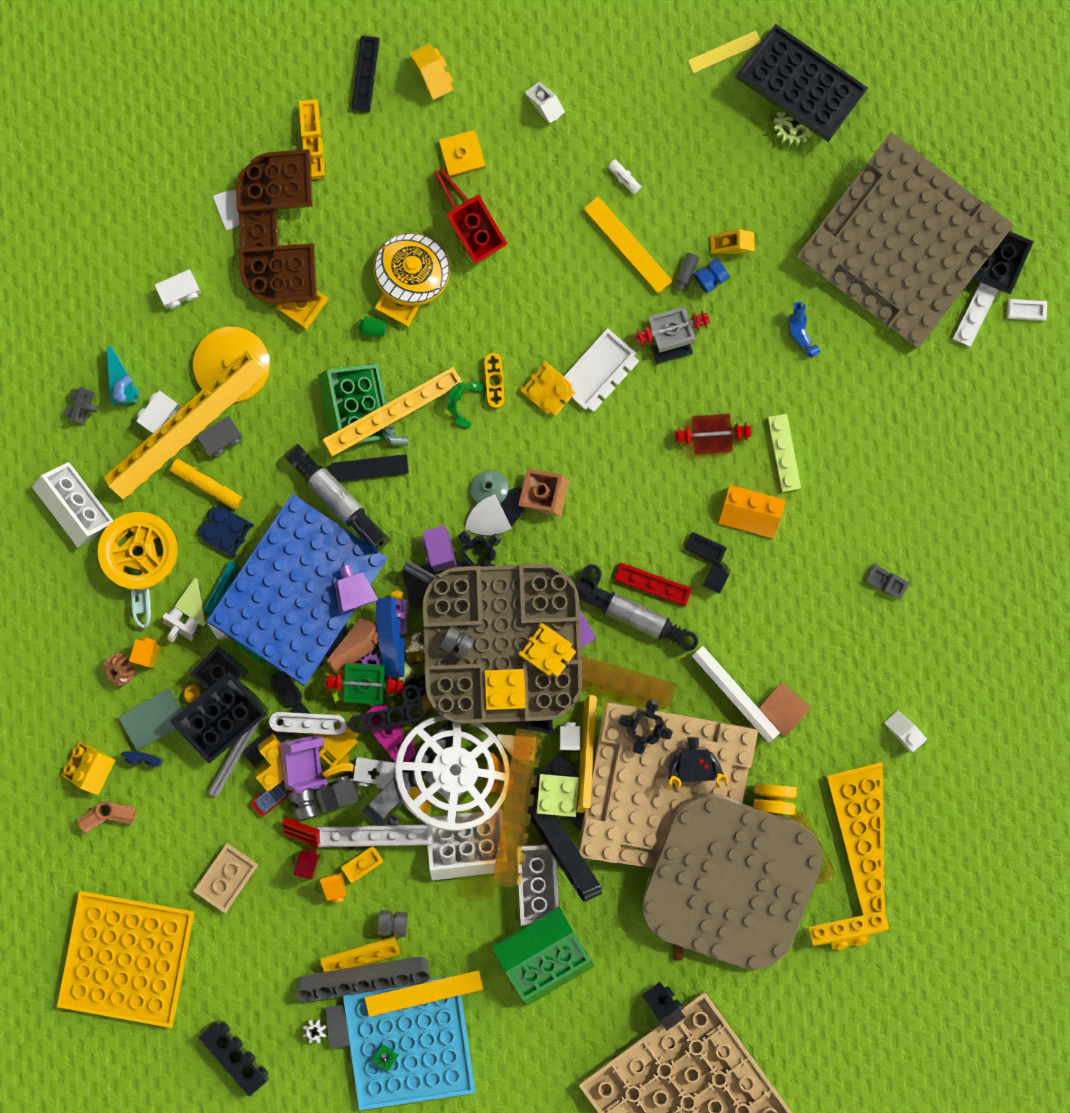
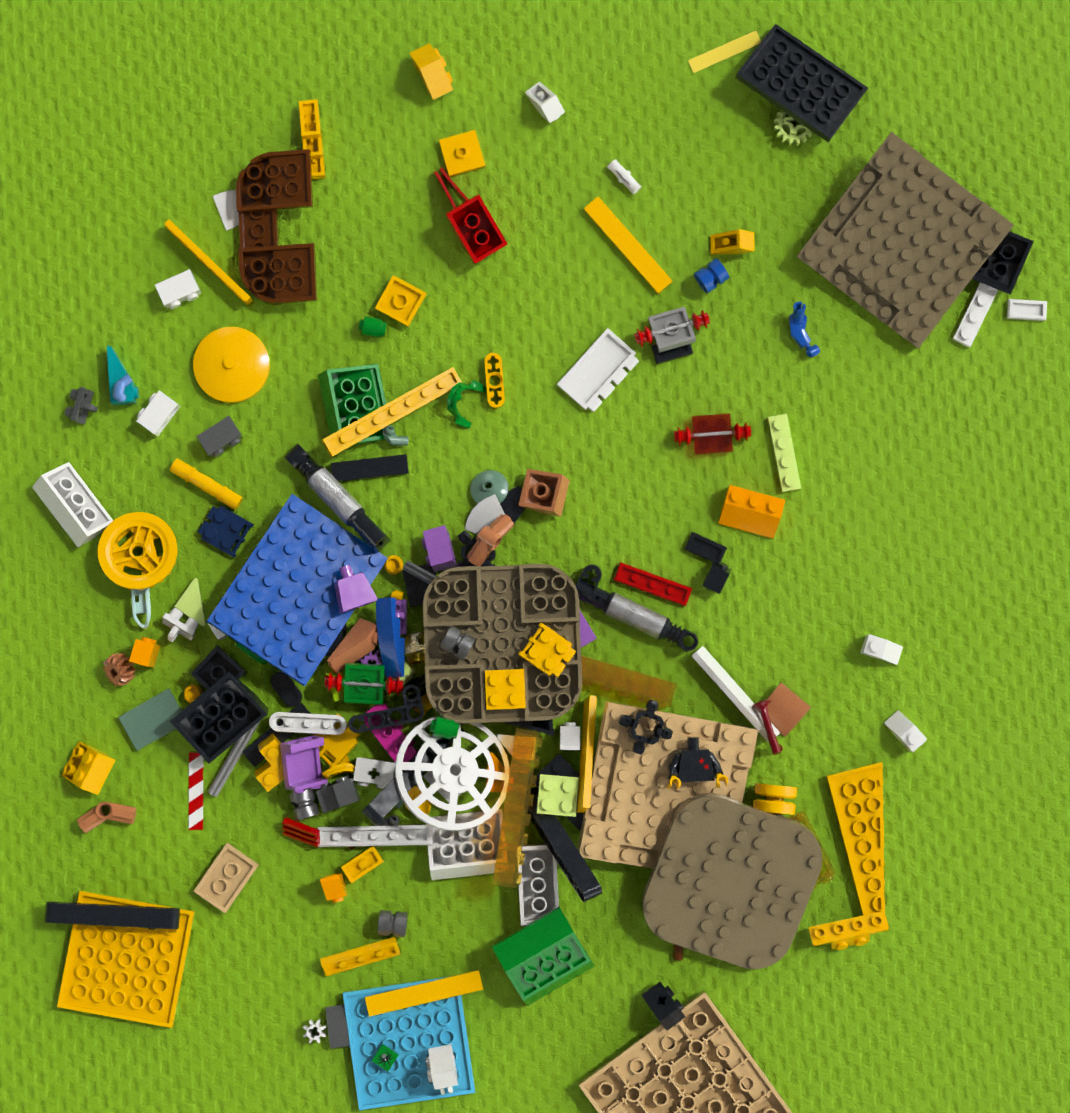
(112, 915): none -> black beam
(137, 757): dark blue slope -> none
(185, 425): yellow brick -> none
(195, 791): none -> sticker
(208, 262): none -> yellow tile
(221, 586): teal axle -> none
(249, 1084): black brick -> none
(268, 800): tile -> none
(304, 312): yellow plate -> none
(307, 864): dark red slope -> none
(362, 979): dark grey beam -> none
(365, 74): black tile -> none
(393, 565): none -> yellow plate
(411, 269): dish -> none
(442, 1068): none -> white brick
(444, 728): none -> green brick
(489, 539): none -> nougat piece
(549, 389): yellow plate -> none
(686, 271): dark grey cylinder -> none
(762, 707): none -> dark red piece
(881, 649): none -> white slope
(886, 581): dark grey slope -> none

